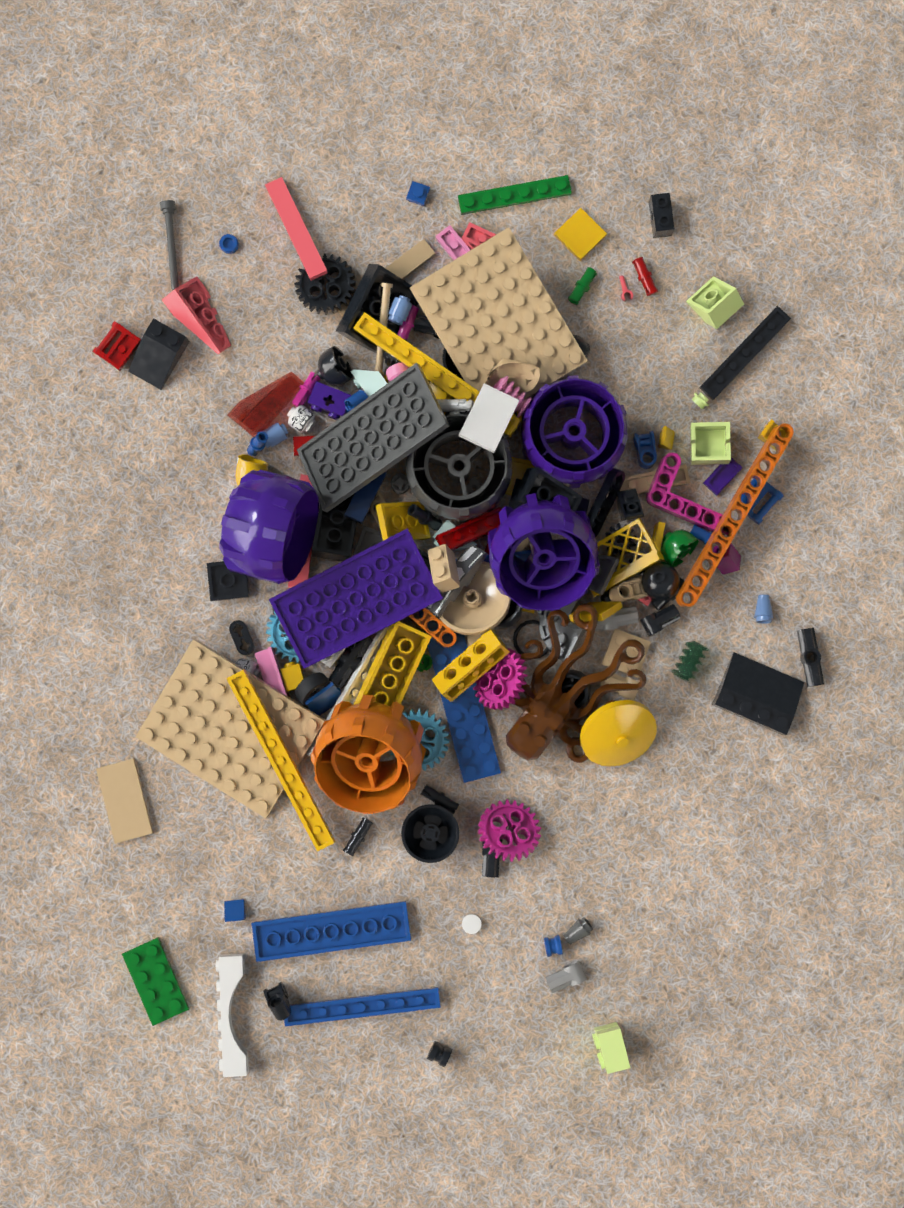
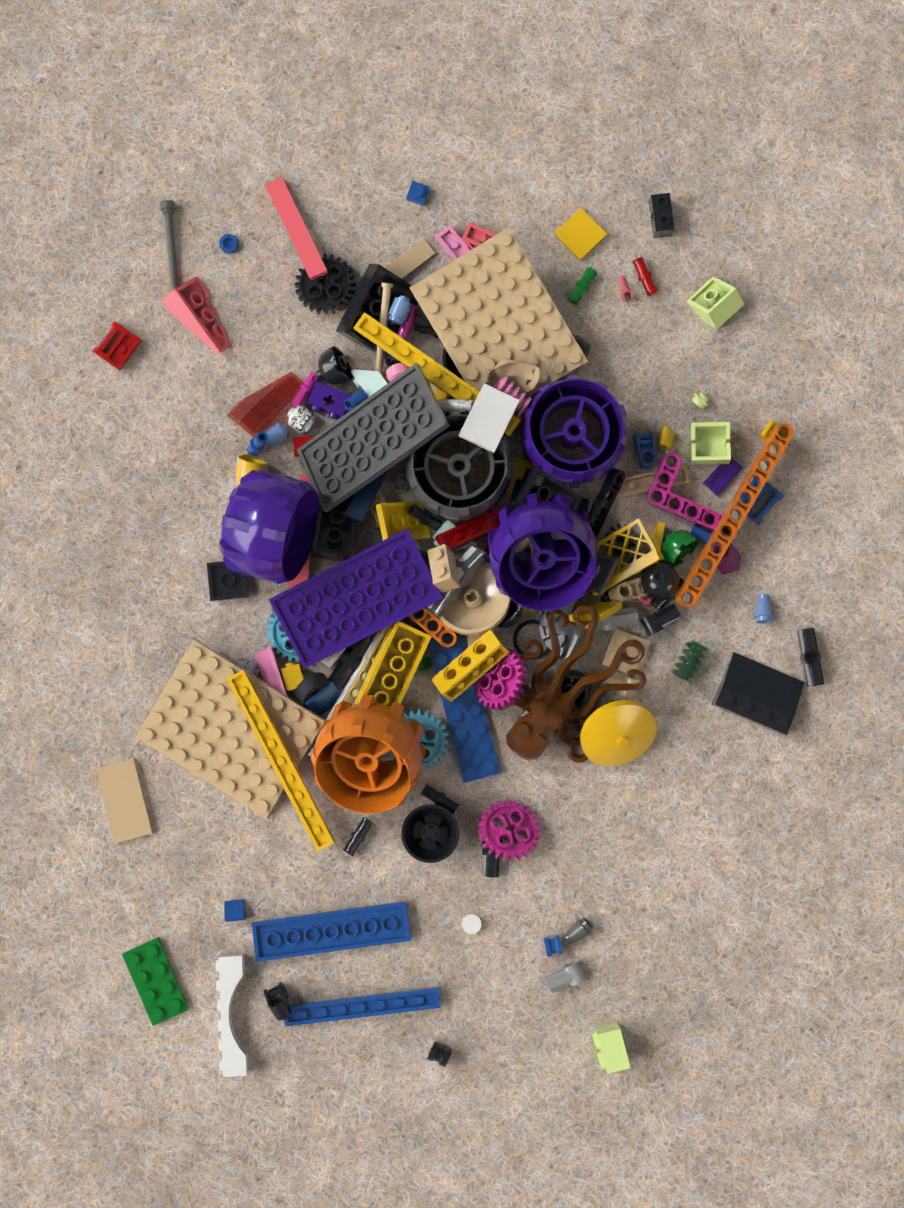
(158, 354): black slope -> none
(237, 639): black beam -> none
(514, 194): green plate -> none
(629, 505): black slope -> none
(745, 353): black plate -> none

